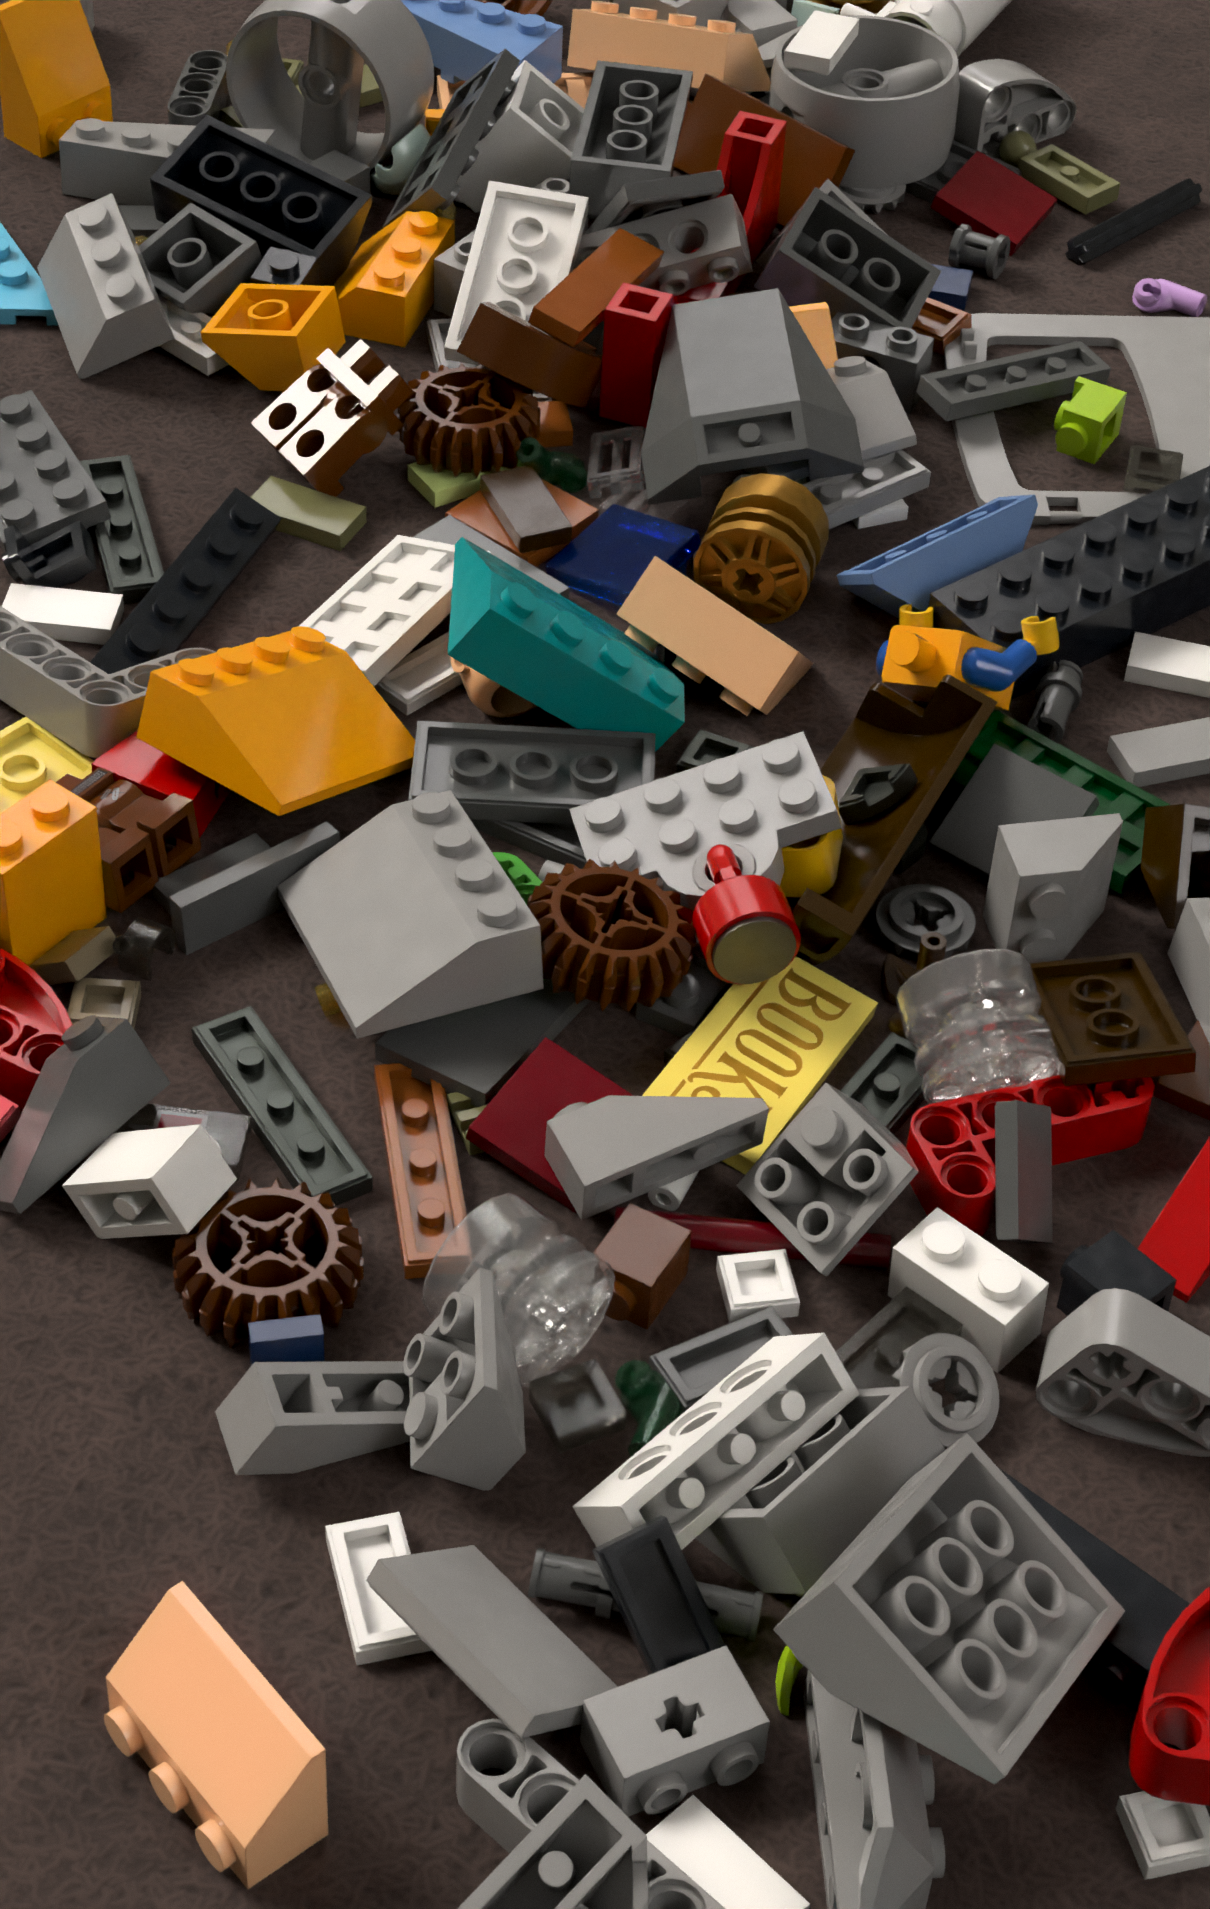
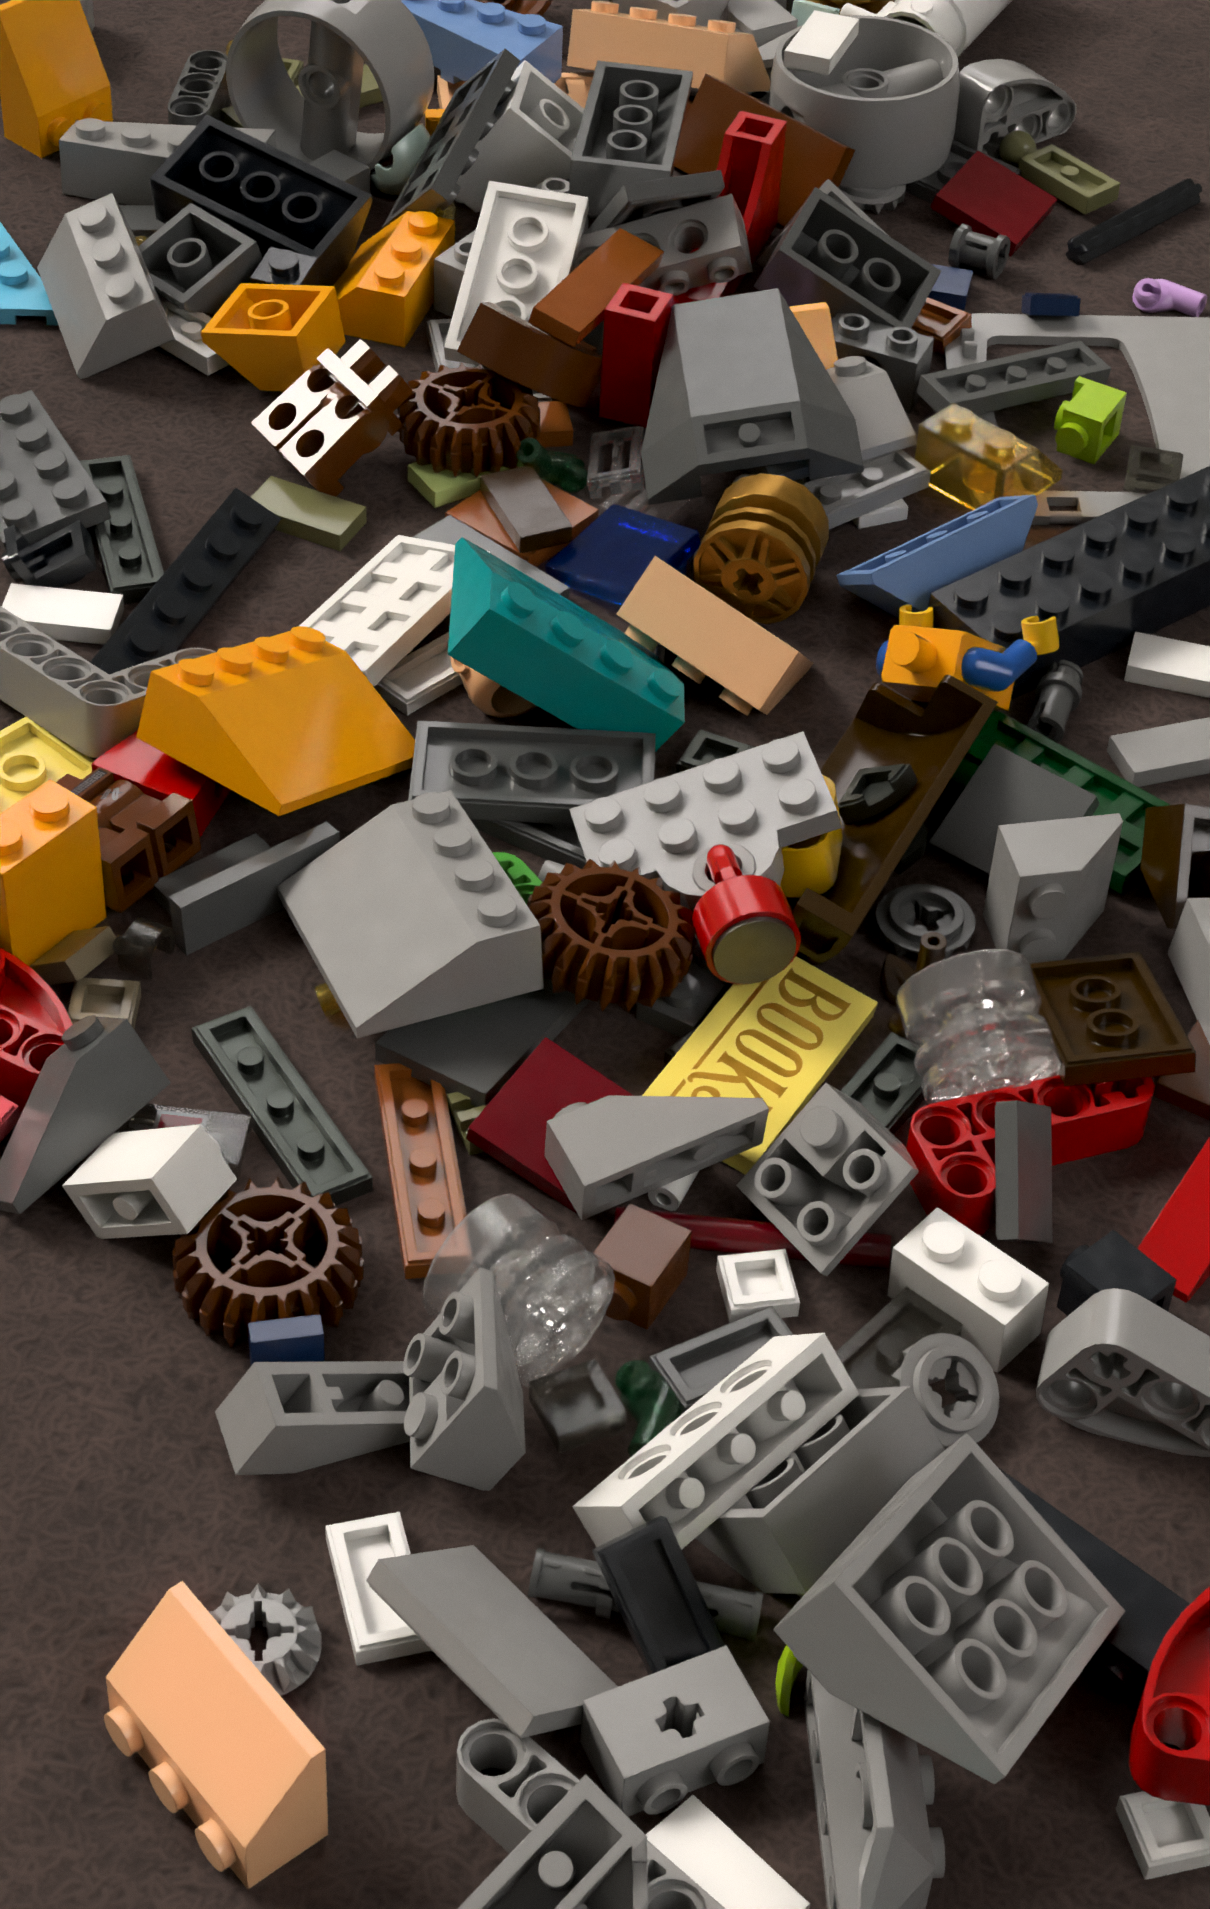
(292, 1633): none -> light grey gear
(979, 460): none -> clear yellow slope
(1050, 304): none -> dark blue tile

